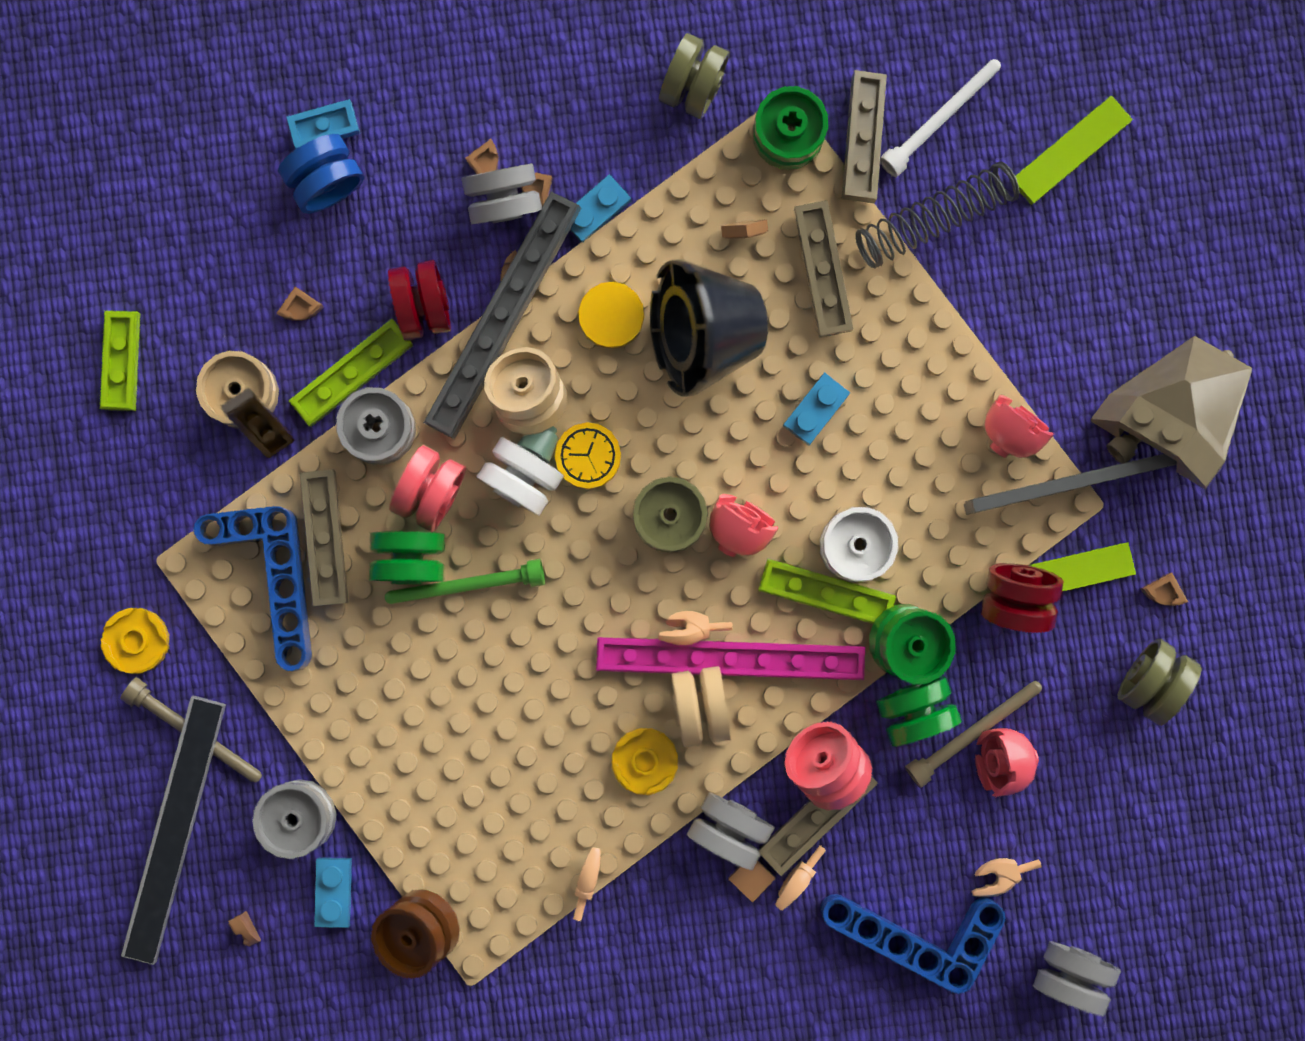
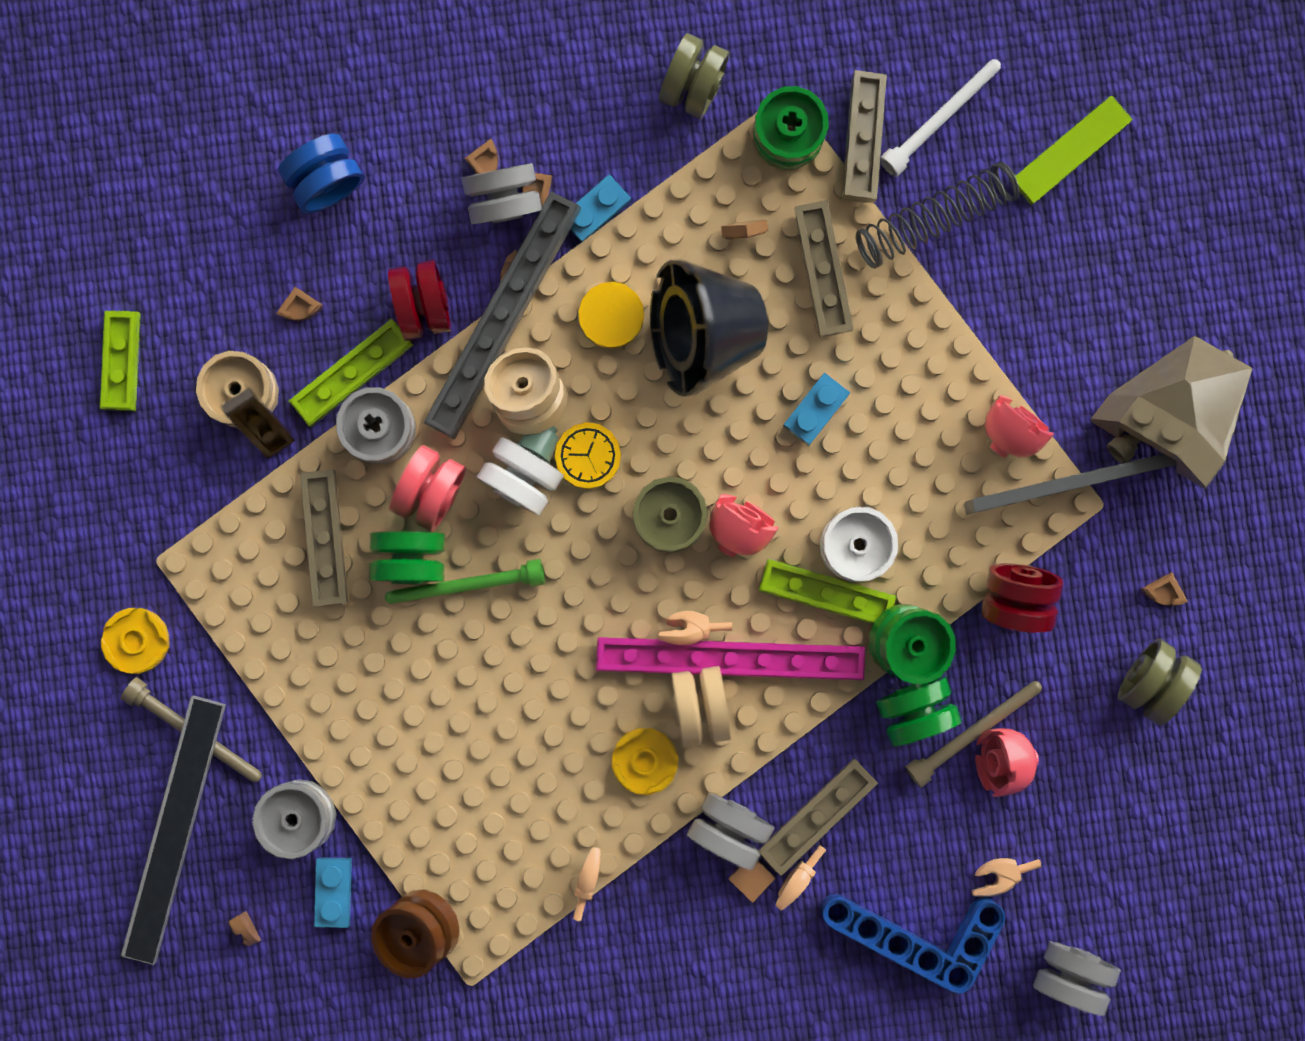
(276, 573): blue beam -> none
(329, 119): dark azure plate -> none
(828, 766): coral wheel -> none
(1092, 566): lime tile -> none

